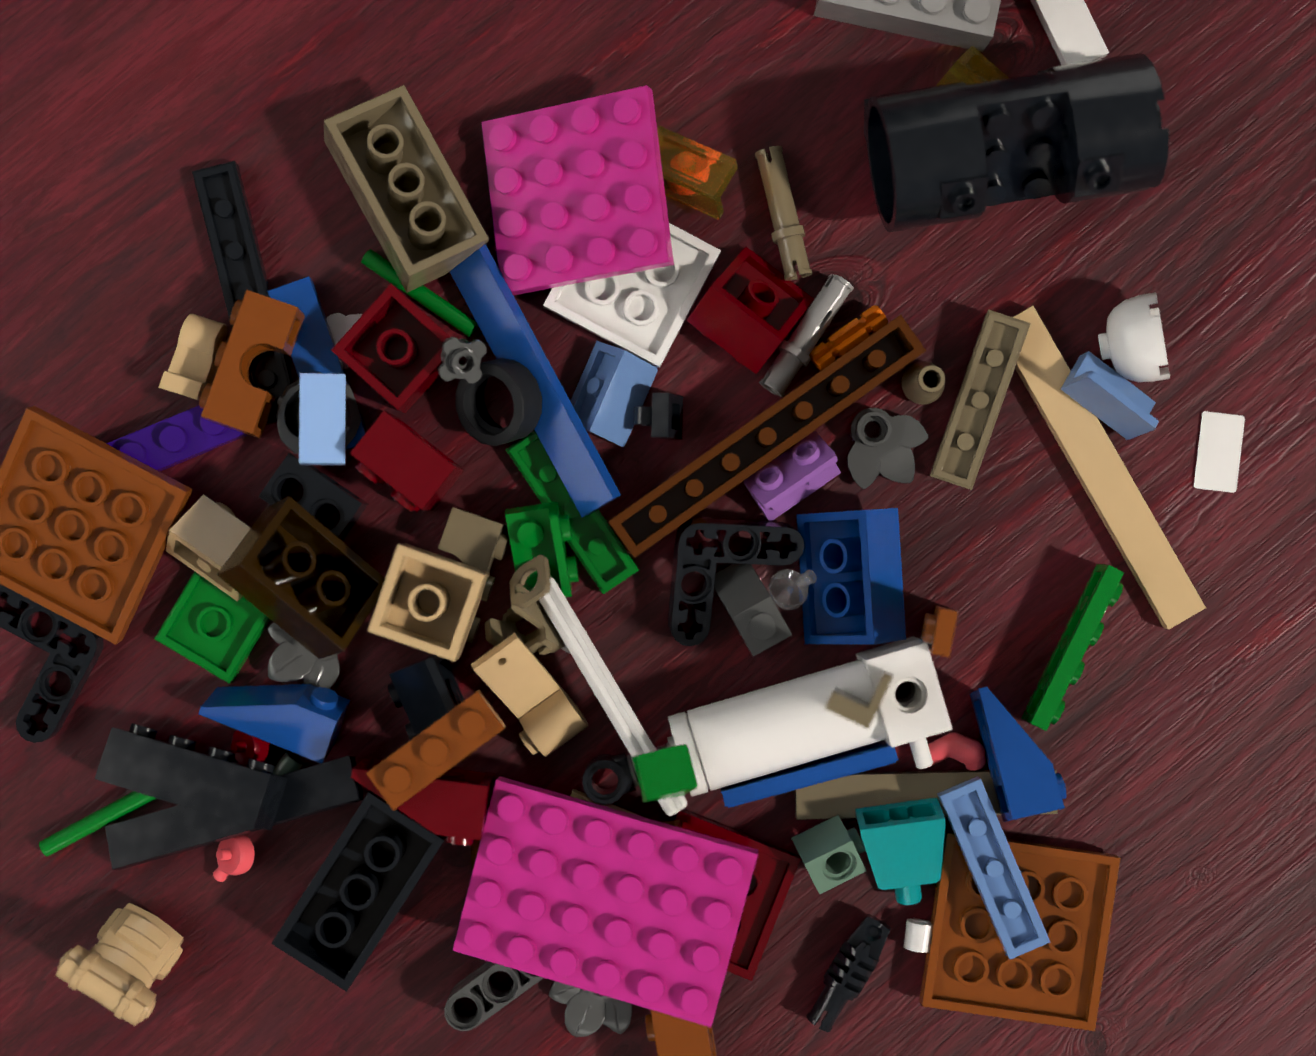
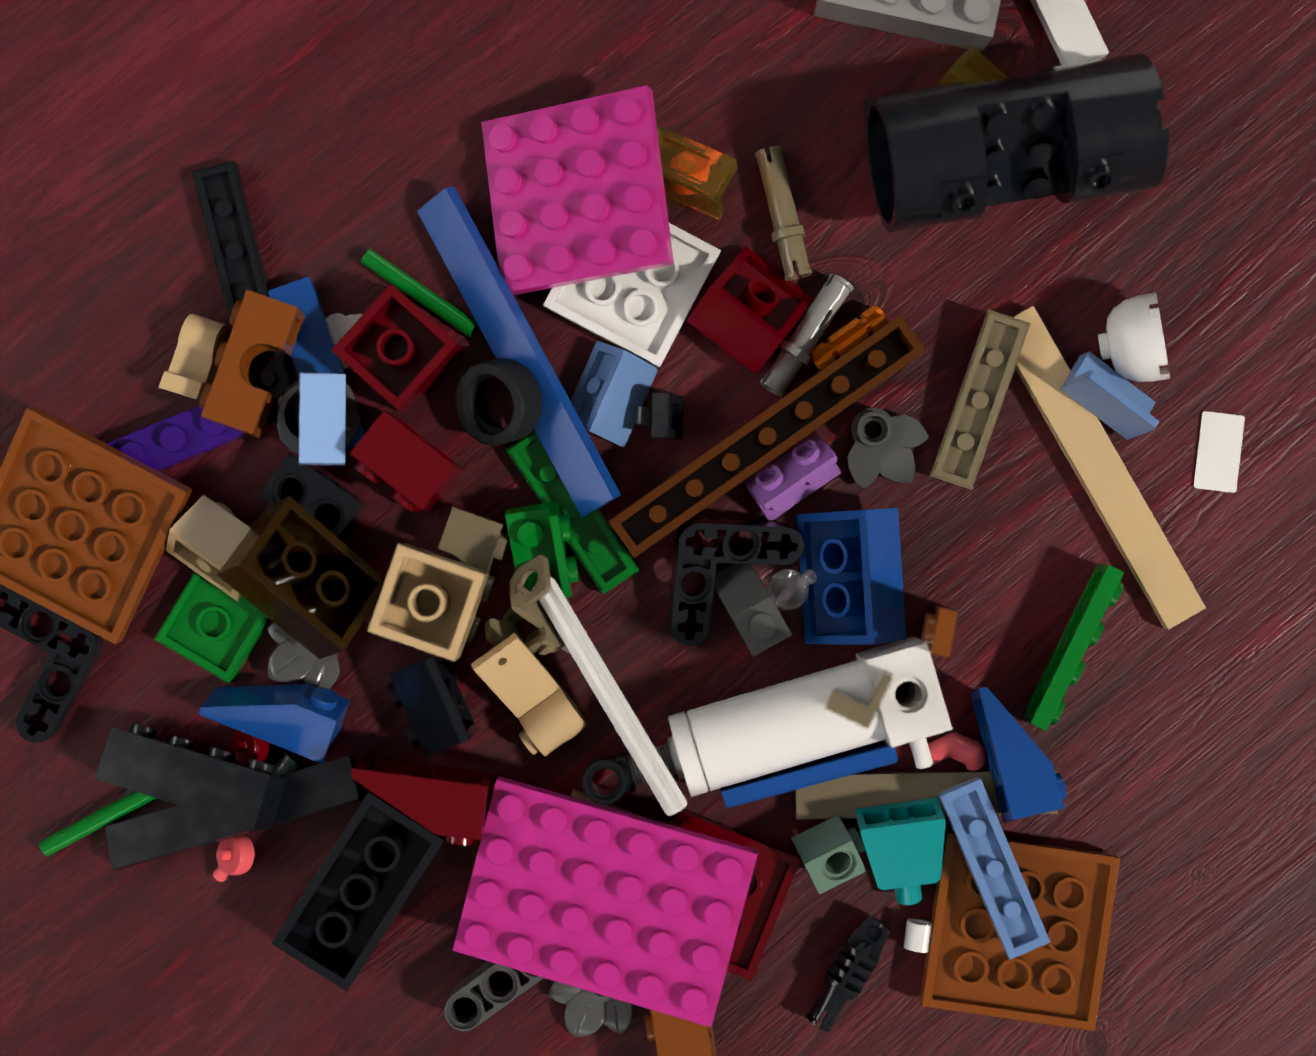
(124, 963): tan piece -> none
(404, 187): dark tan slope -> none
(436, 750): dark orange plate -> none
(452, 351): dark grey plate -> none
(665, 773): green slope -> none
(914, 386): dark tan cone -> none

